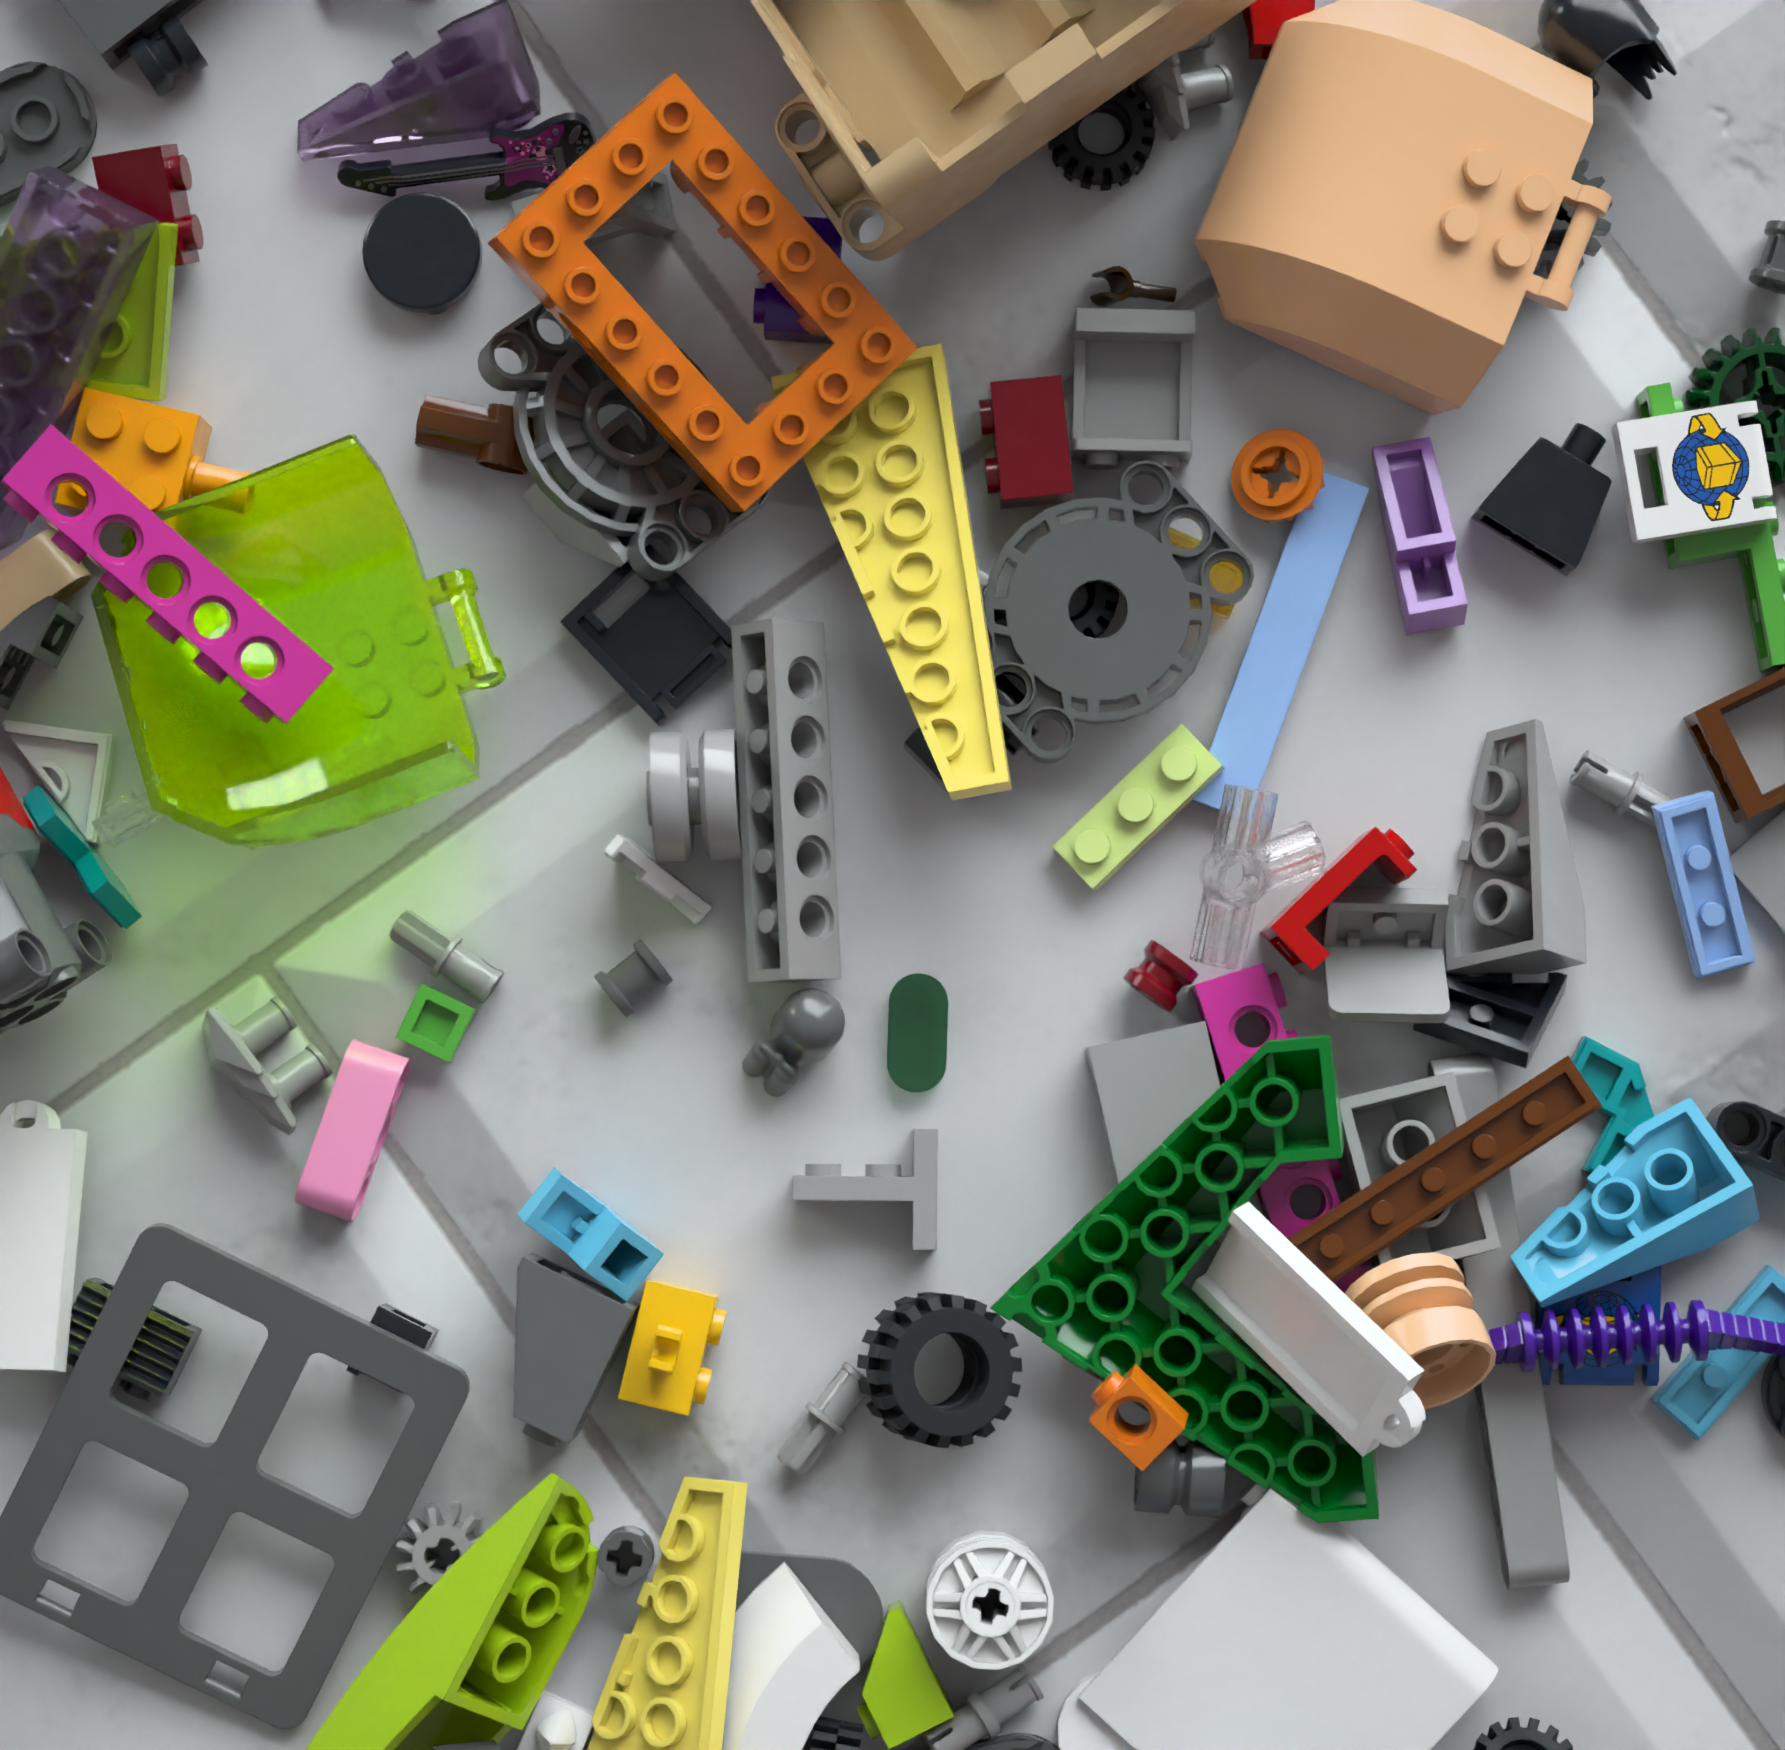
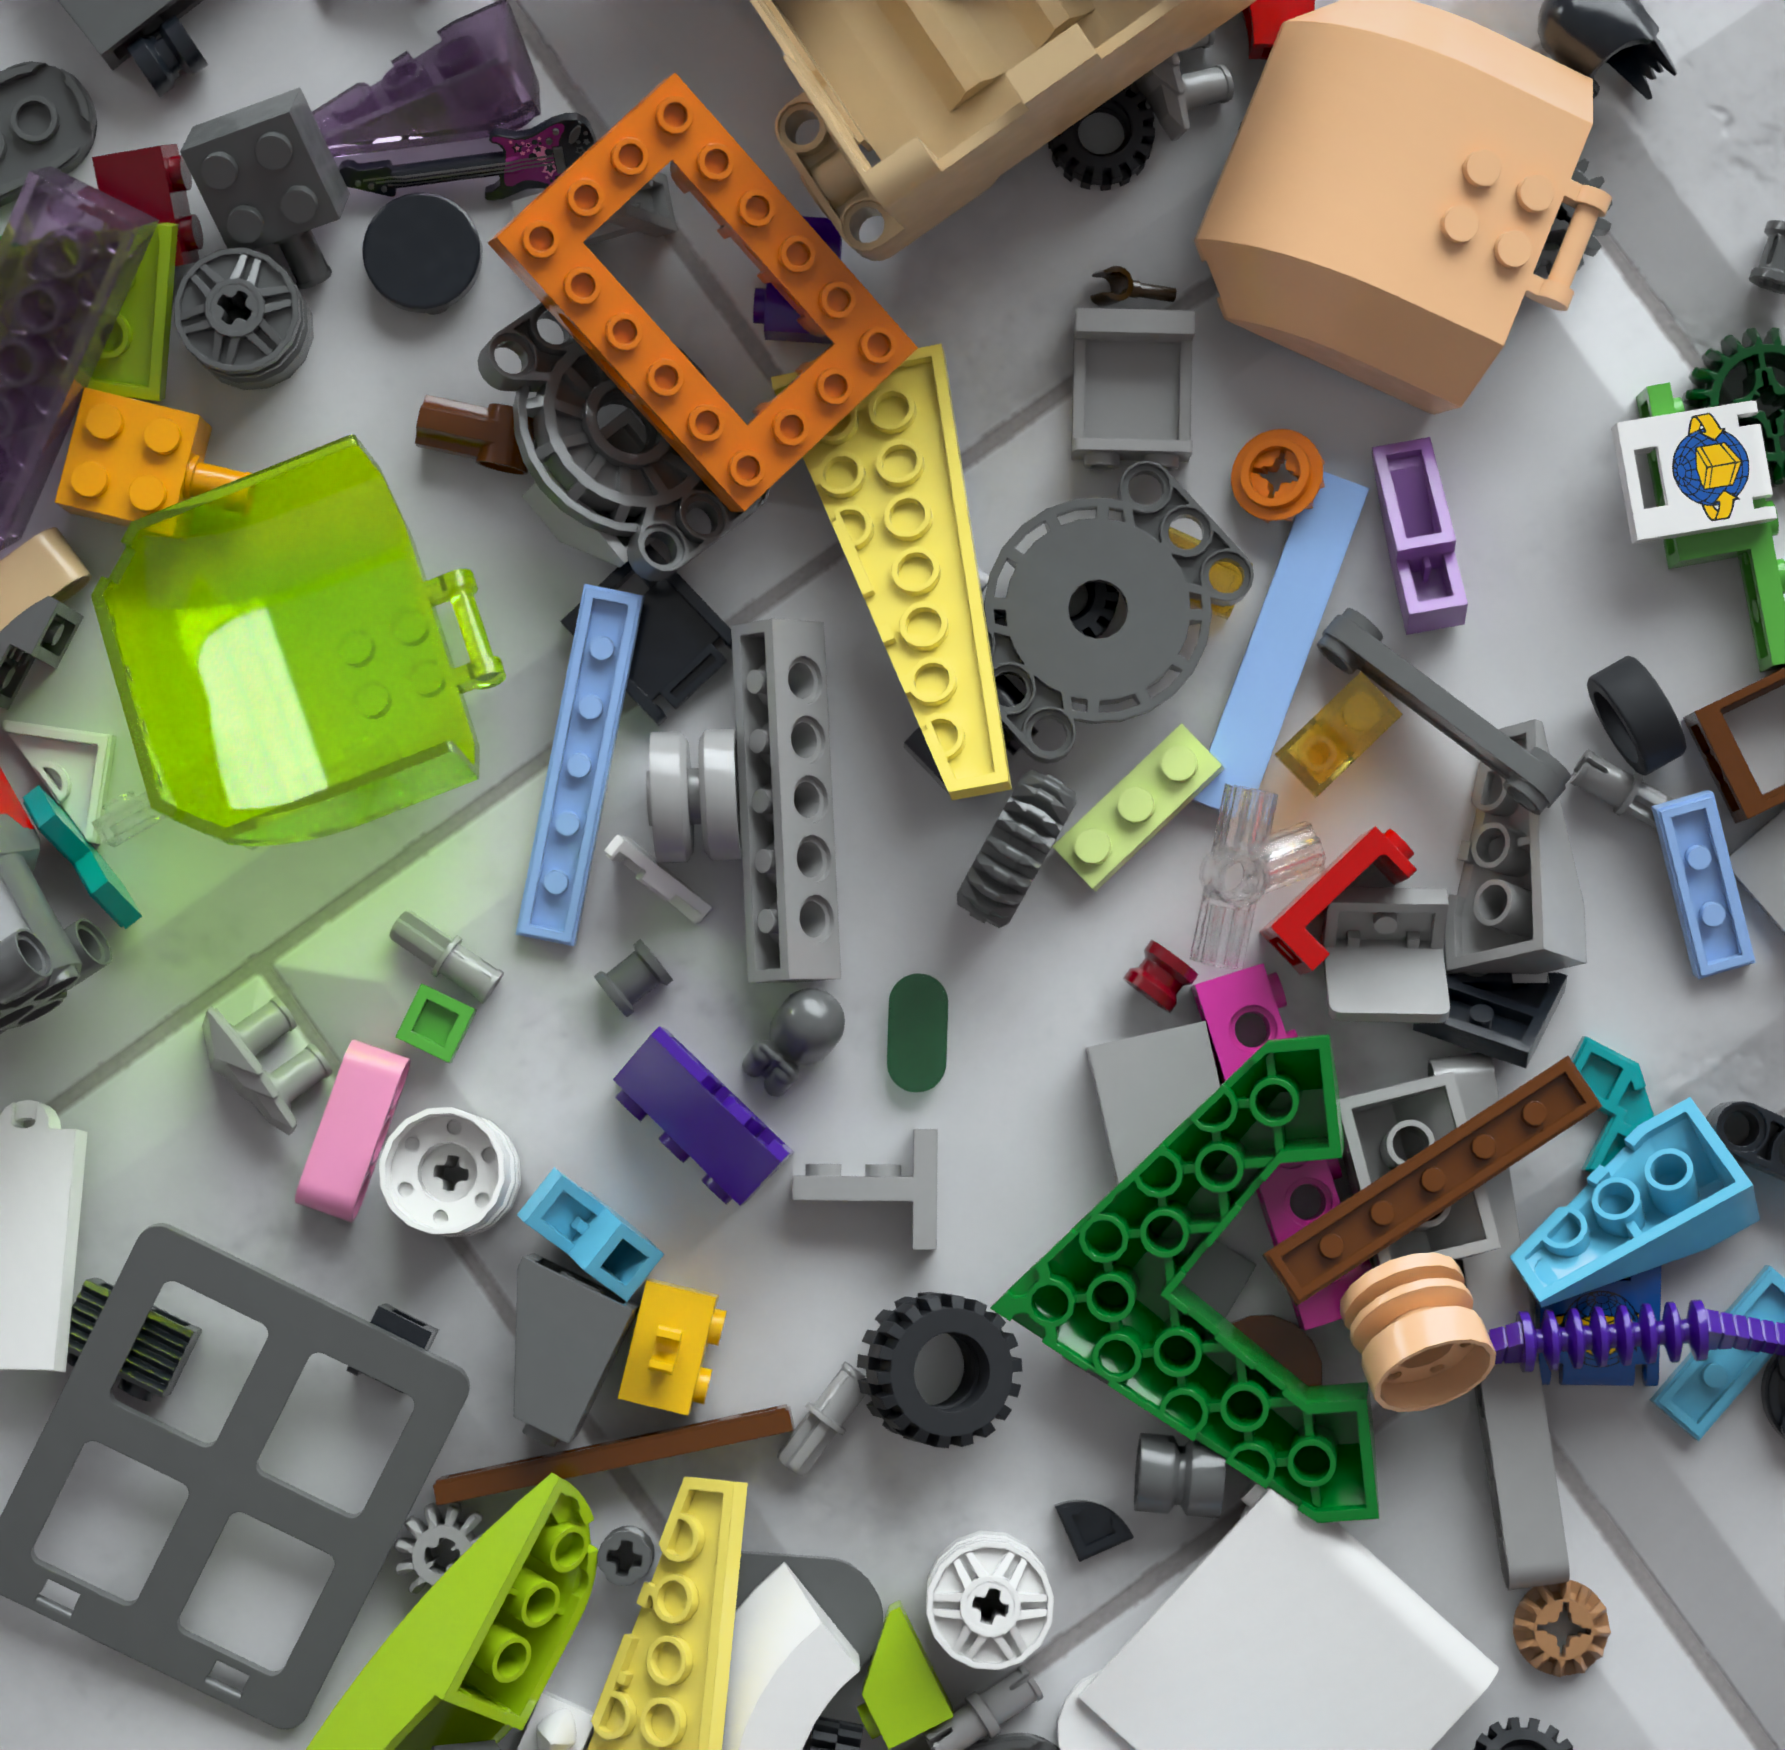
(57, 460): dark pink brick -> none
(239, 351): none -> dark grey wheel
(269, 180): none -> dark grey brick
(415, 1166): none -> white wheel
(579, 764): none -> light blue tile
(614, 1454): none -> reddish brown tile
(700, 1118): none -> dark purple wedge
(1016, 848): none -> dark grey gear
(1029, 442): dark red brick -> none
(1091, 1527): none -> black tile
(1137, 1442): orange brick -> none
(1312, 1335): white piece -> none
(1338, 734): none -> clear yellow slope
(1531, 778): none -> dark grey piece
(1543, 1606): none -> medium nougat gear
(1550, 499): black torso -> none
(1636, 715): none -> black tyre

